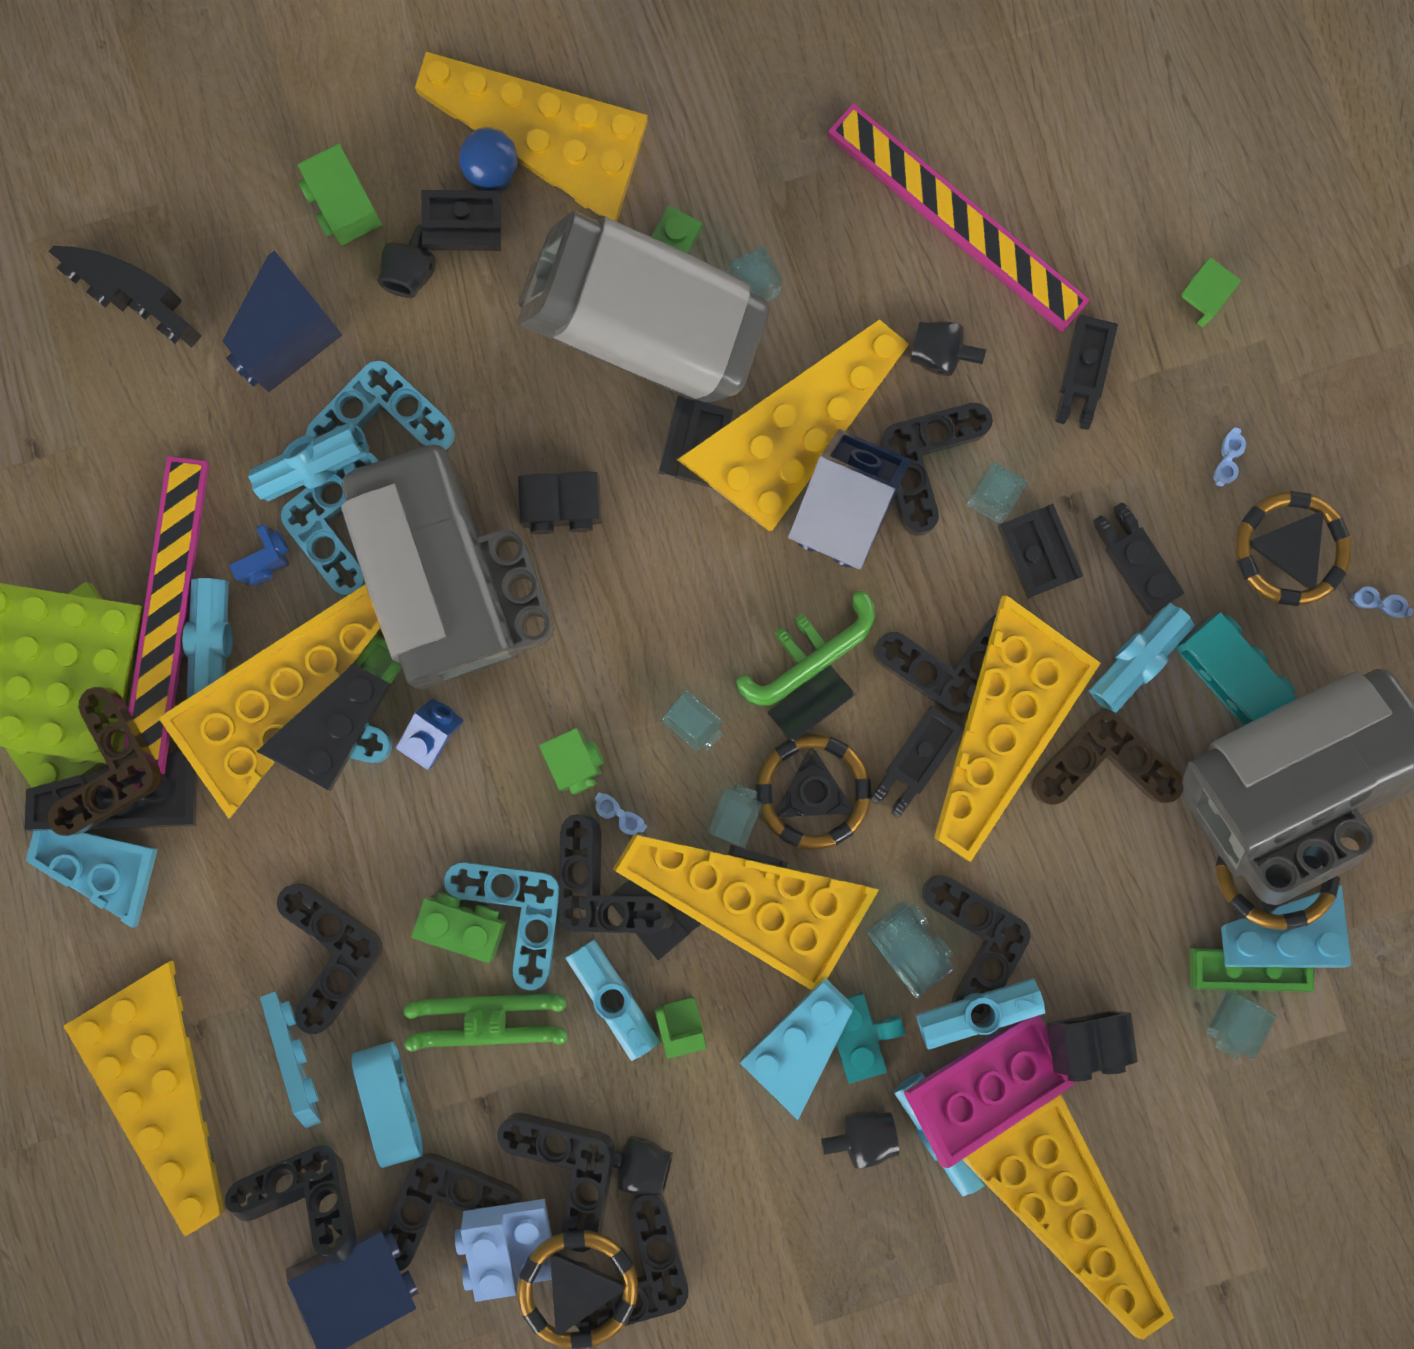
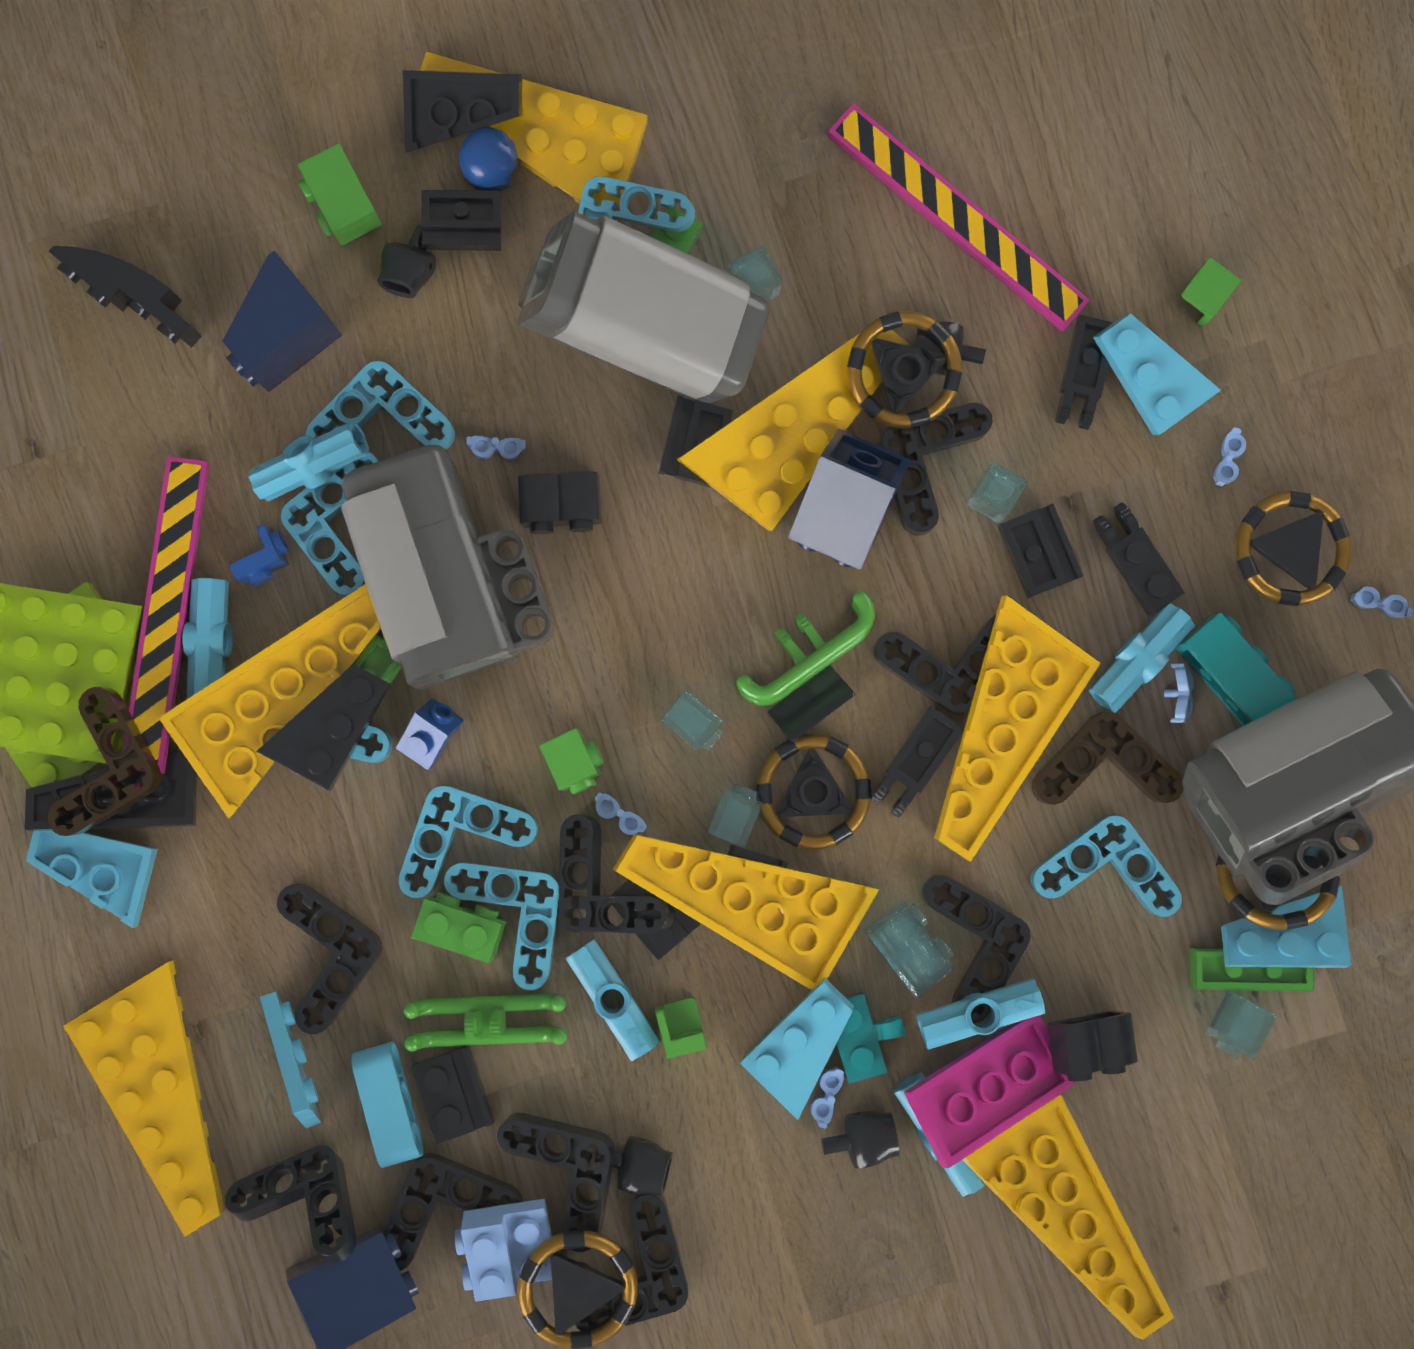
(452, 1094): none -> black plate
(456, 103): none -> black wing
(458, 818): none -> medium azure beam
(484, 447): none -> light blue piece
(590, 208): none -> medium azure beam
(822, 1105): none -> light blue piece
(904, 369): none -> black piece
(1118, 855): none -> medium azure beam
(1153, 374): none -> medium azure wing
(1185, 701): none -> light blue piece

